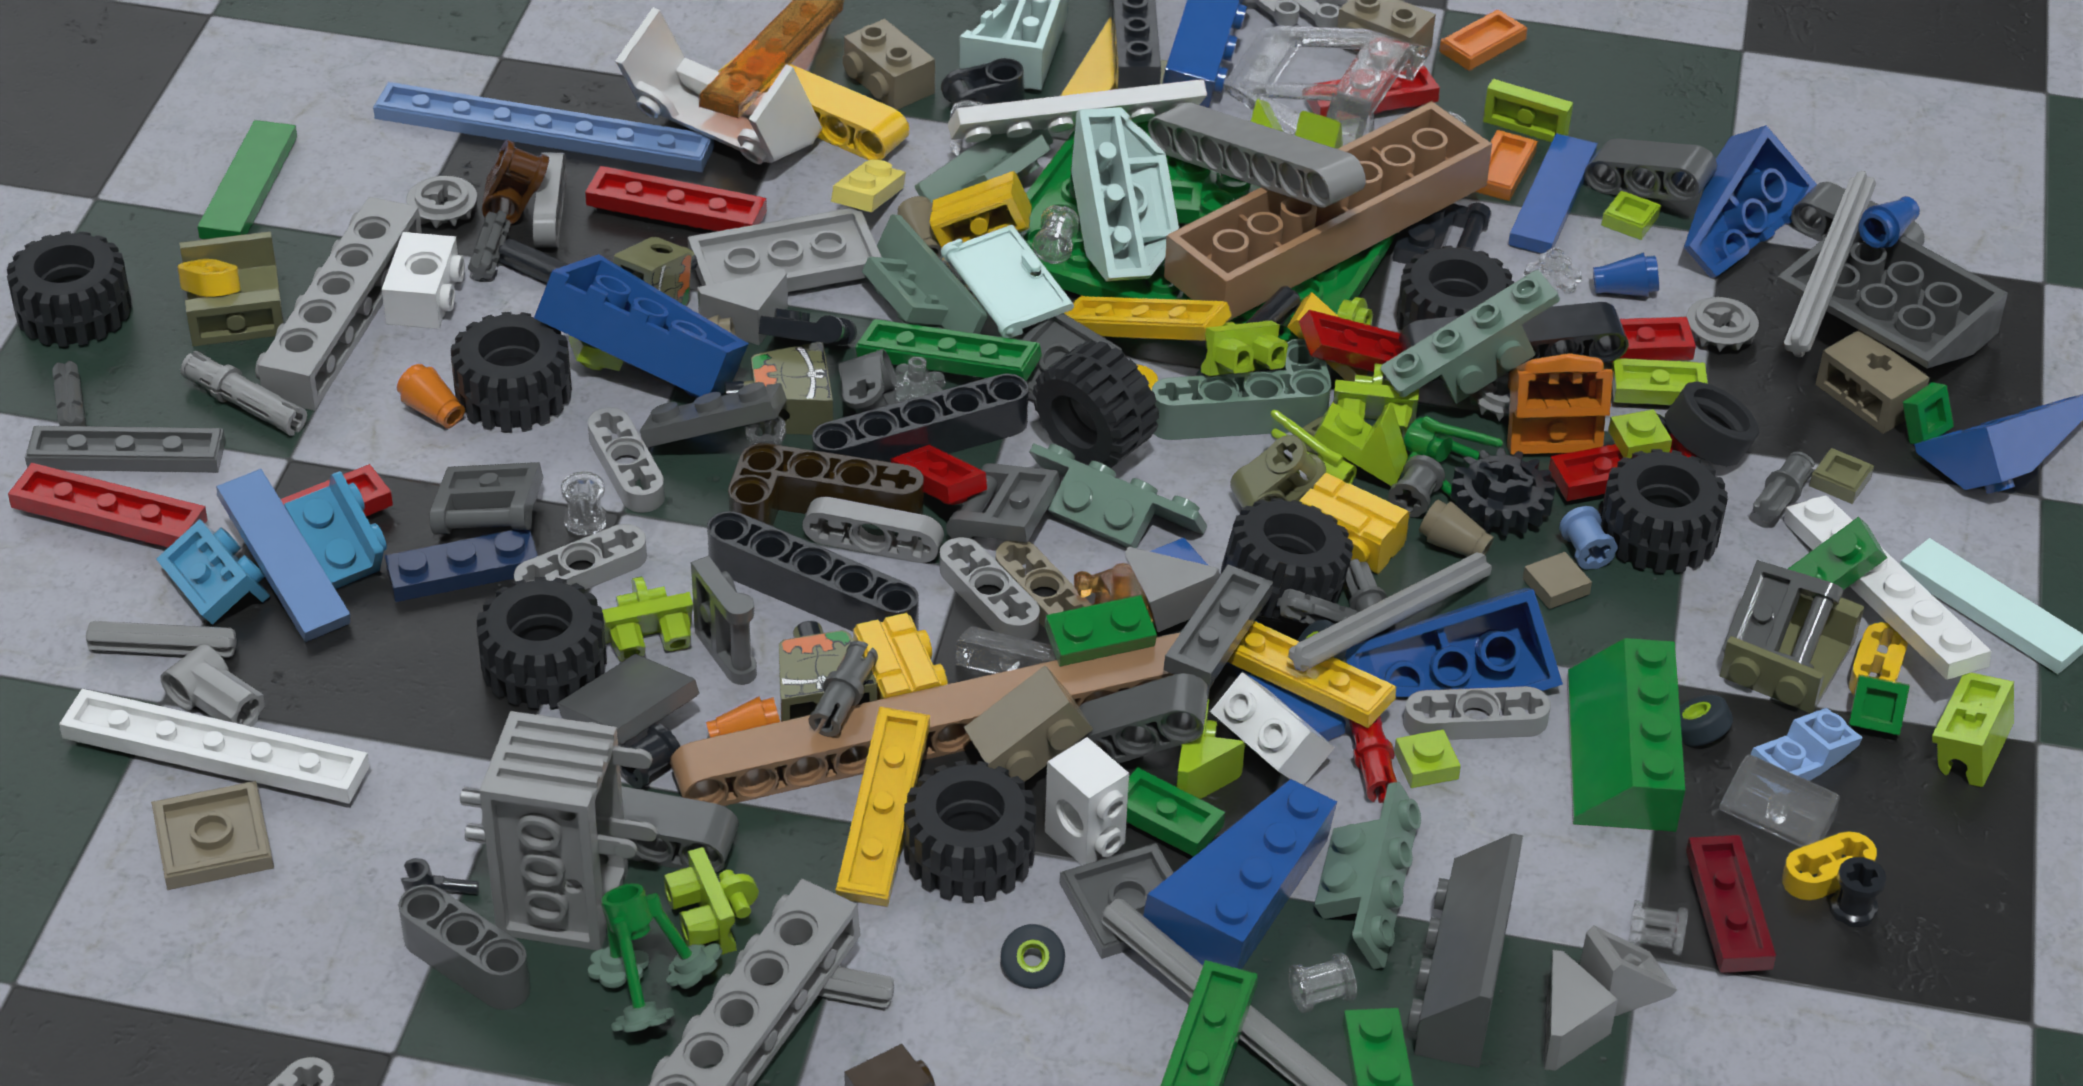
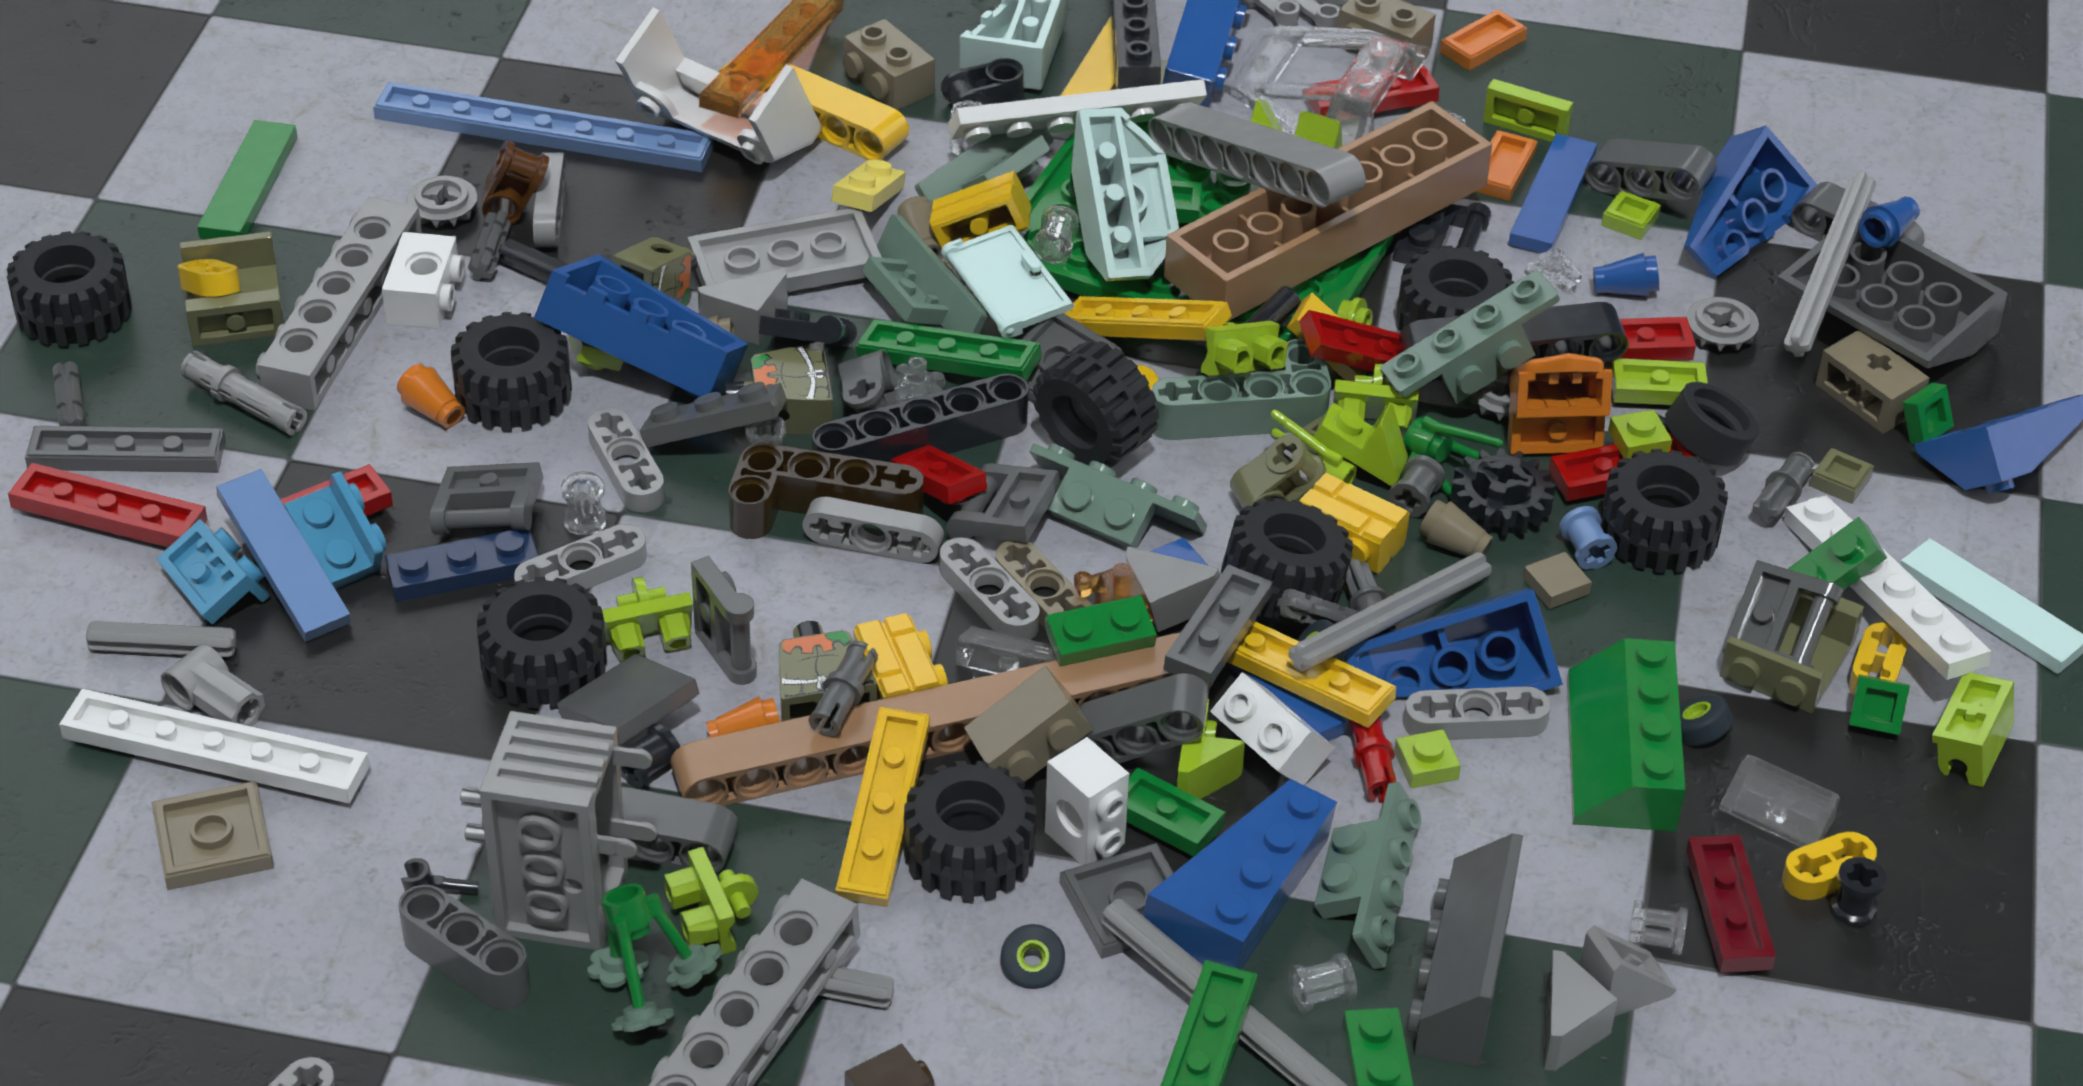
(673, 200): red plate -> none
(806, 573): black beam -> none
(1811, 745): light blue slope -> none

